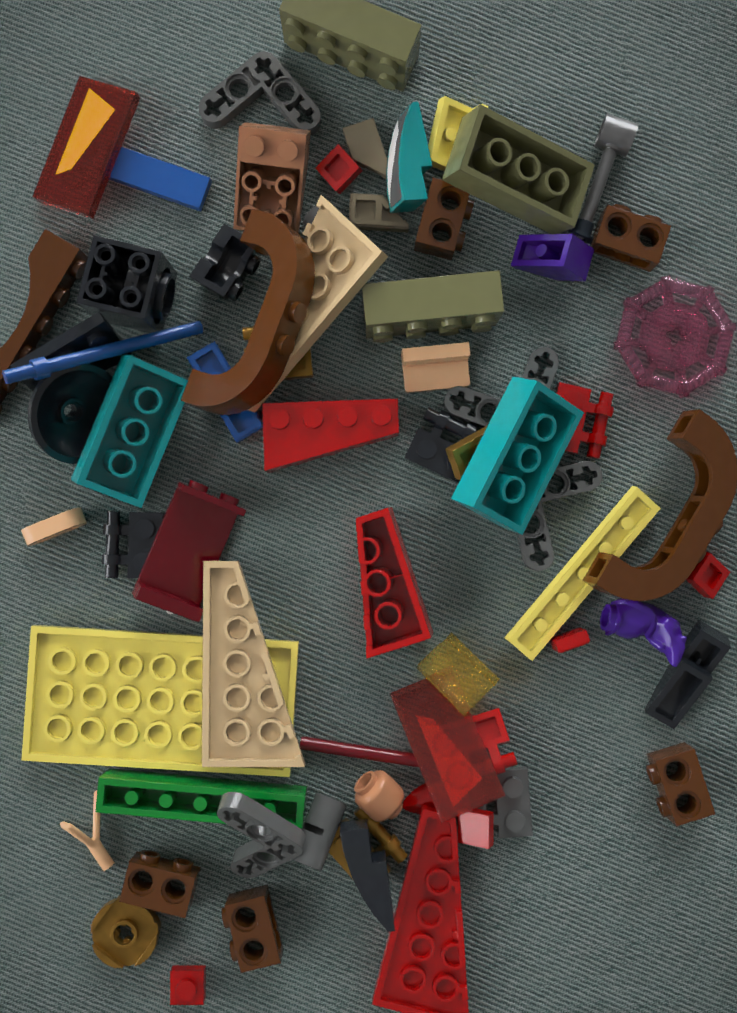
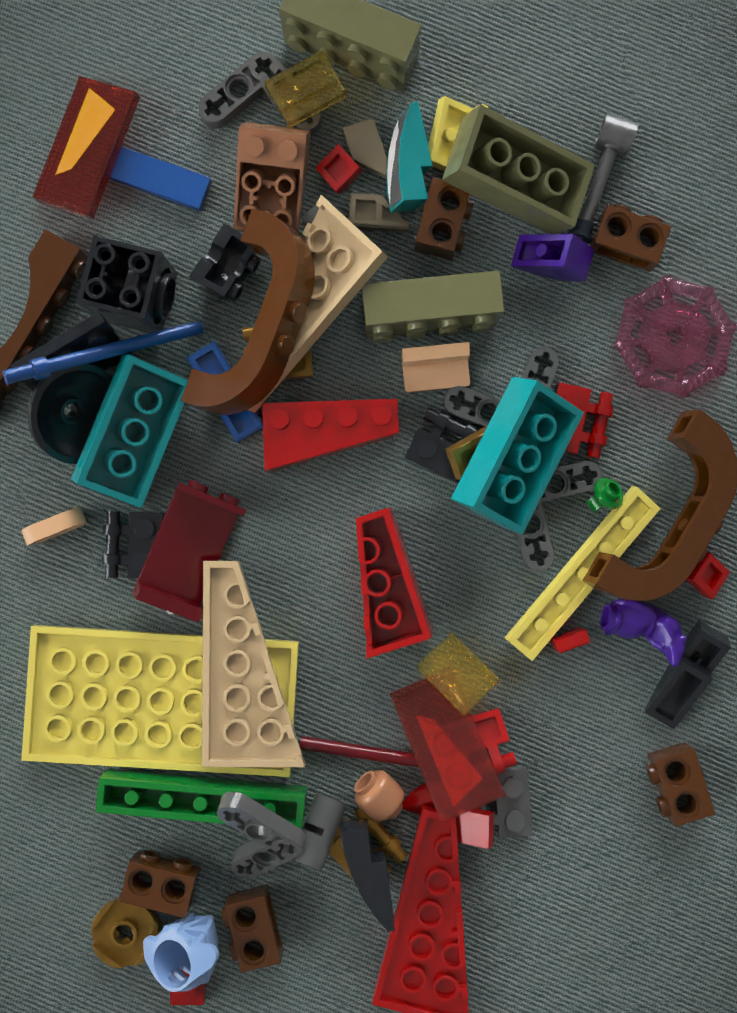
(94, 843): light nougat plant -> none
(186, 946): none -> light blue piece
(305, 89): none -> clear yellow plate
(607, 494): none -> green plate

